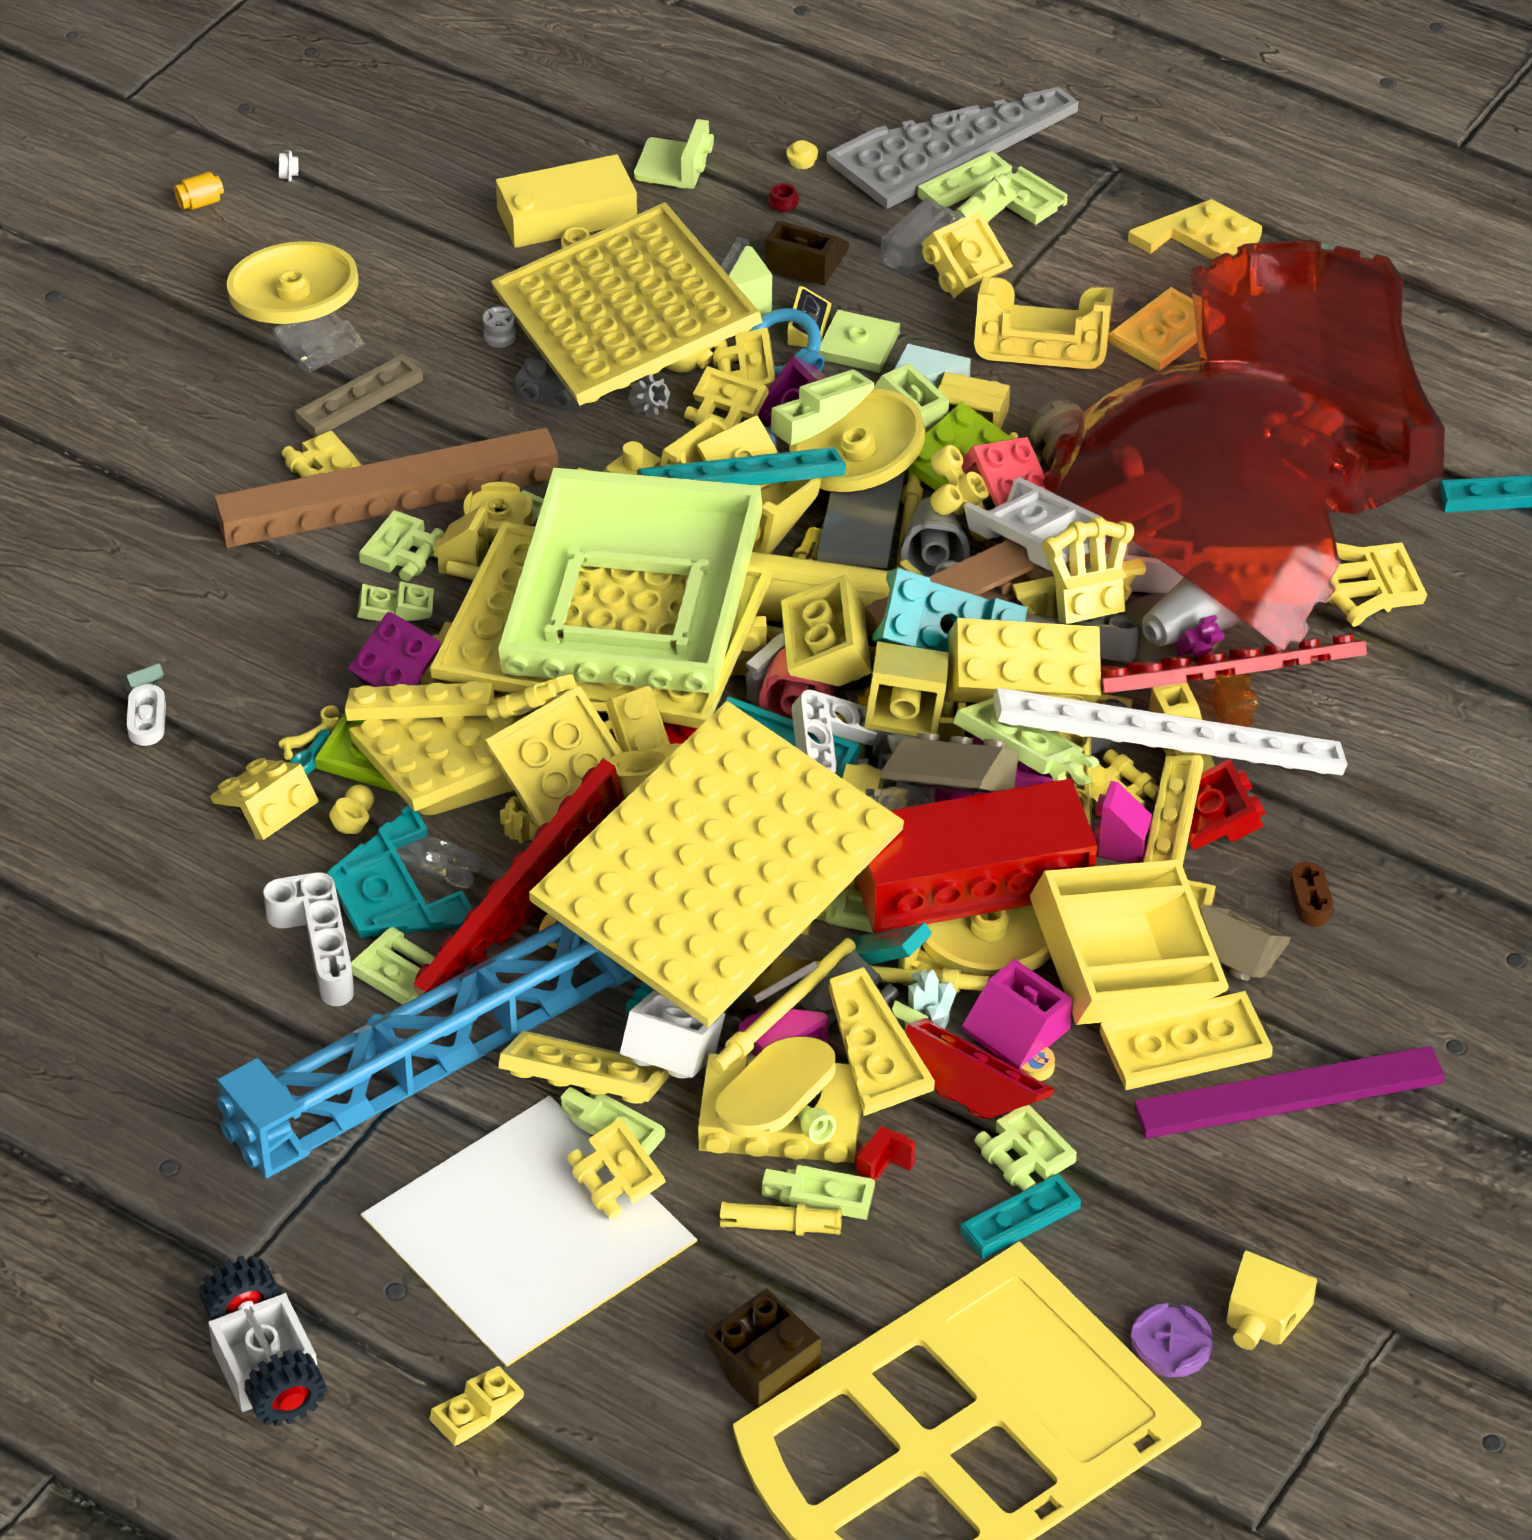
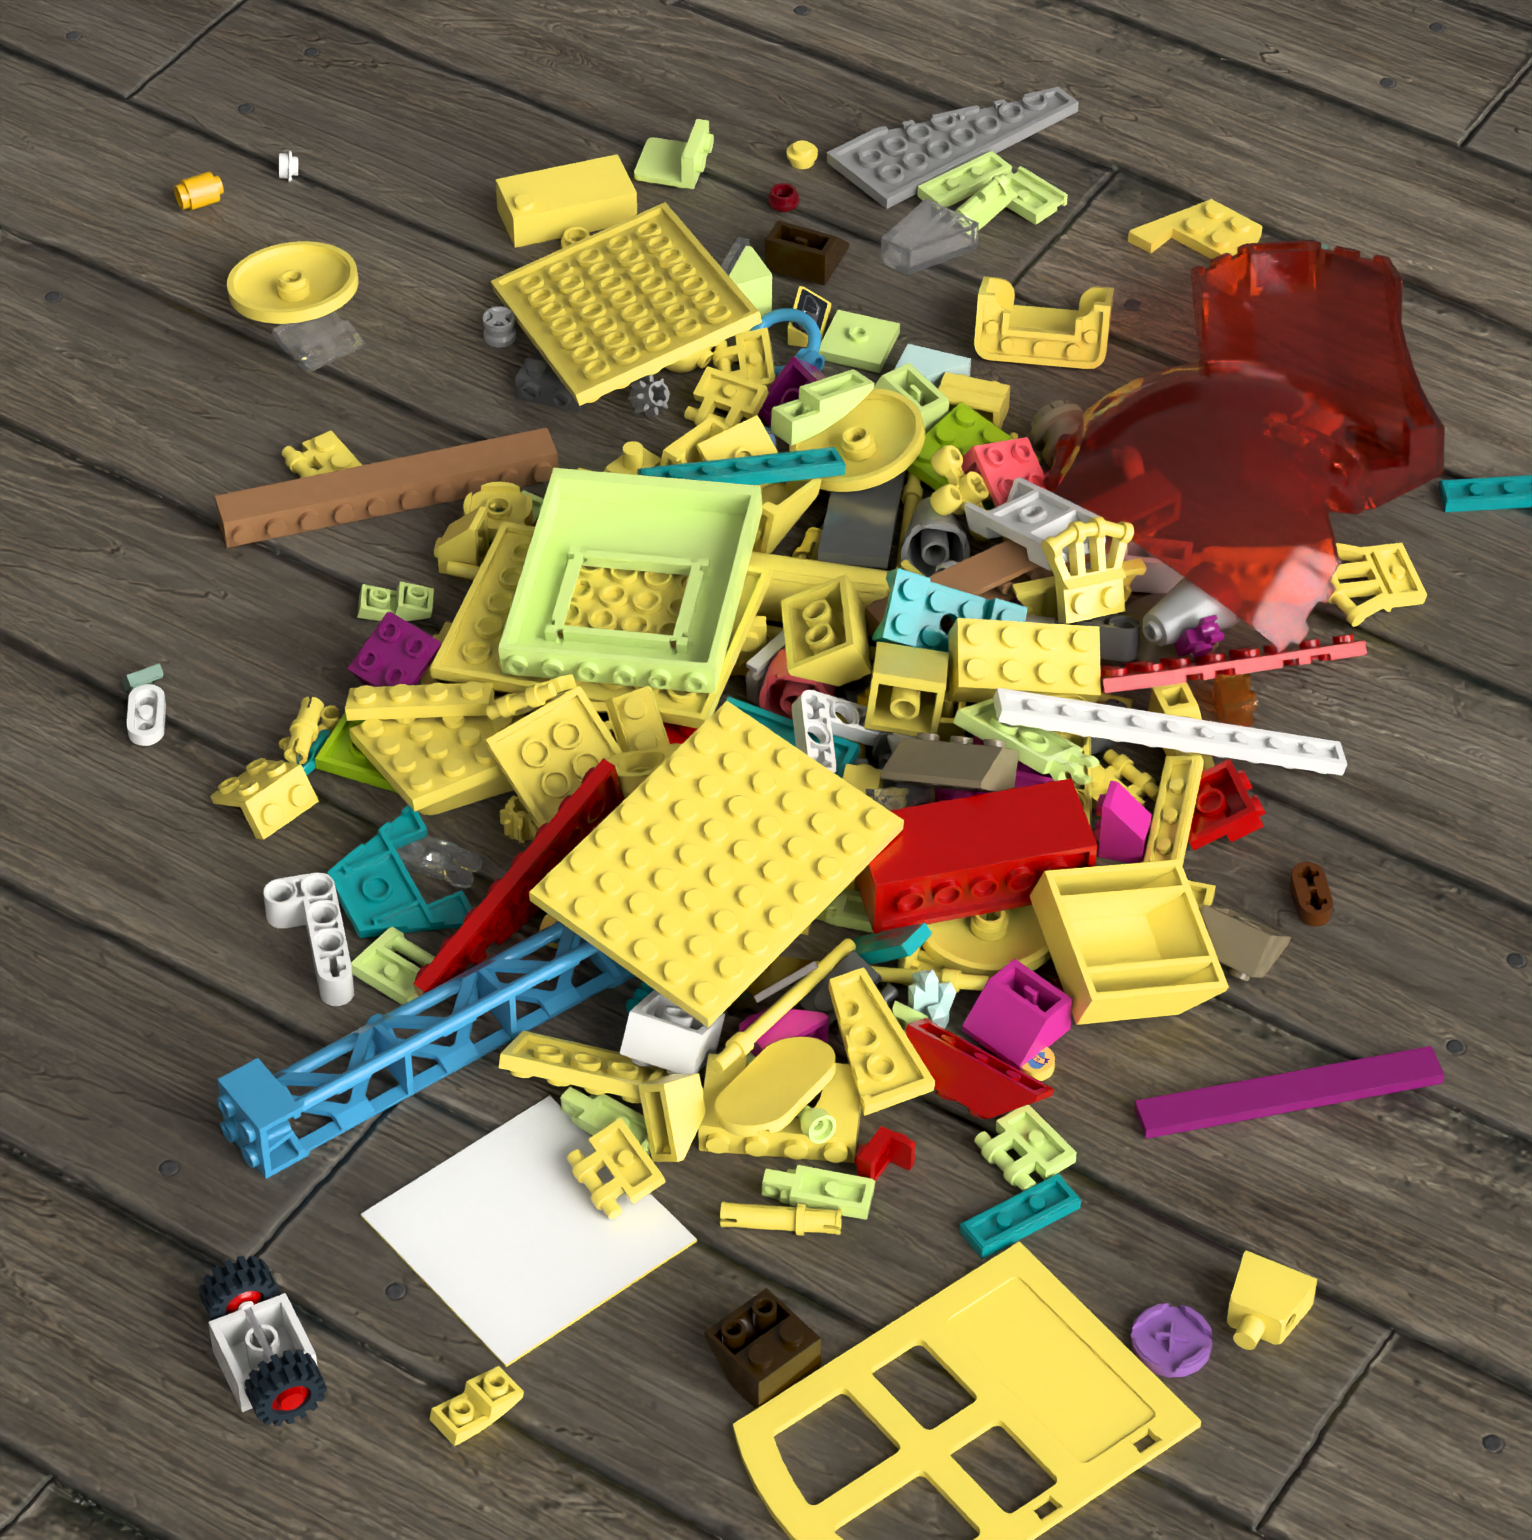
(304, 730): none -> light yellow pin
(350, 813): light yellow plate -> none
(359, 395): dark tan plate -> none
(392, 544): yellowish green plate -> none
(672, 1114): none -> light yellow slope
(965, 254): light yellow plate -> none
(1158, 330): light yellow tile -> none
(1185, 1040): light yellow plate -> none

